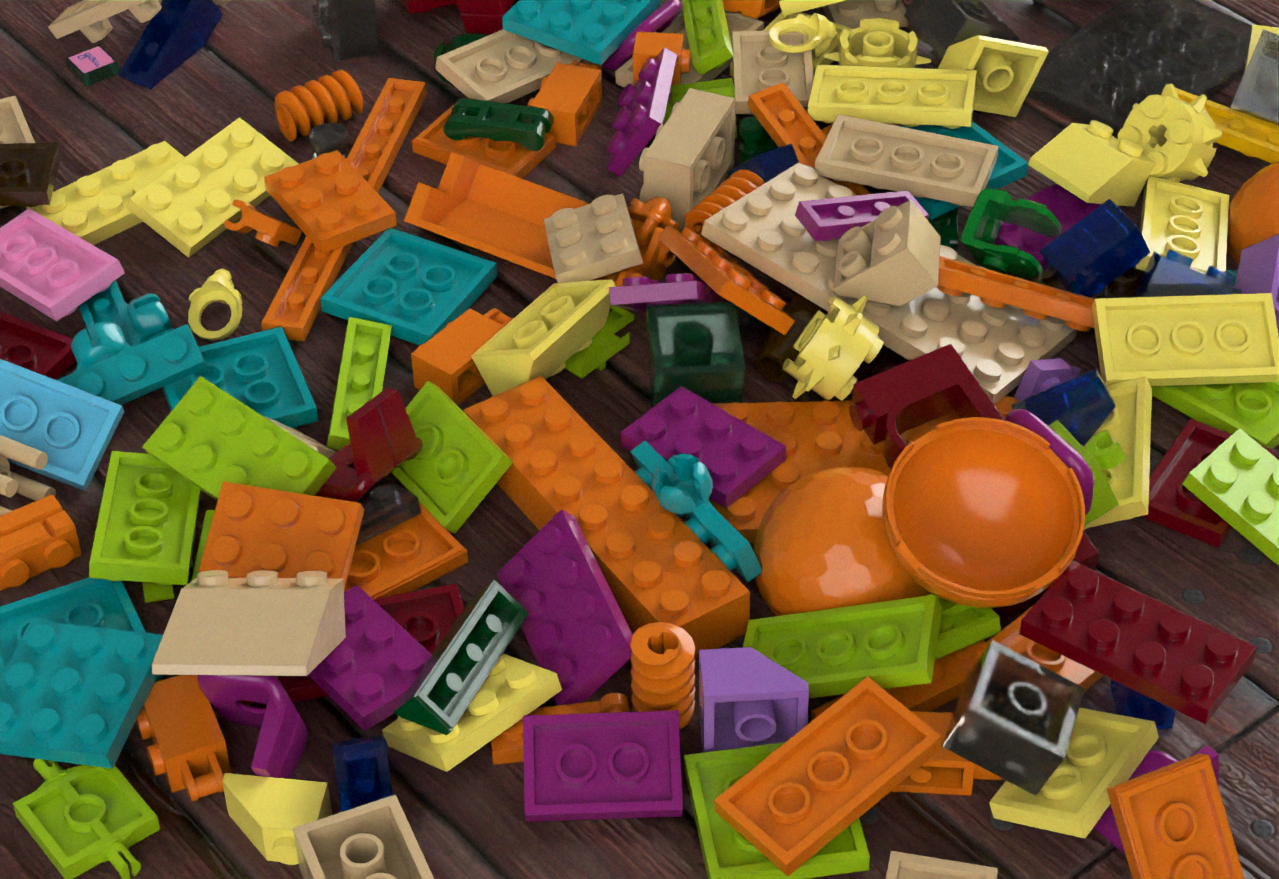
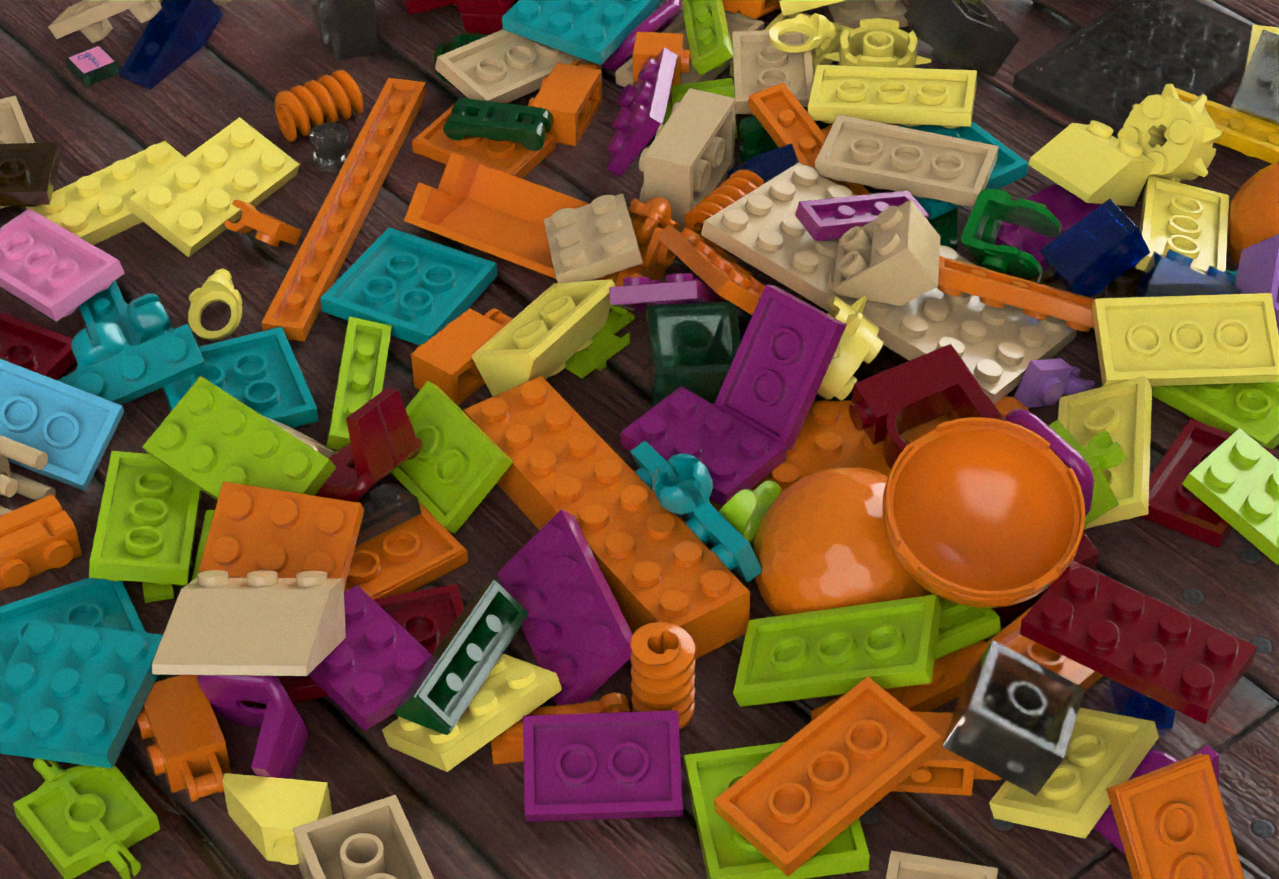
(330, 201): orange plate -> none
(361, 771): clear blue slope -> none
(747, 508): none -> lime helmet
(748, 700): medium lavender slope -> none
(780, 365): none -> magenta plate
(1003, 71): light yellow slope -> none
(1077, 404): clear blue slope -> none

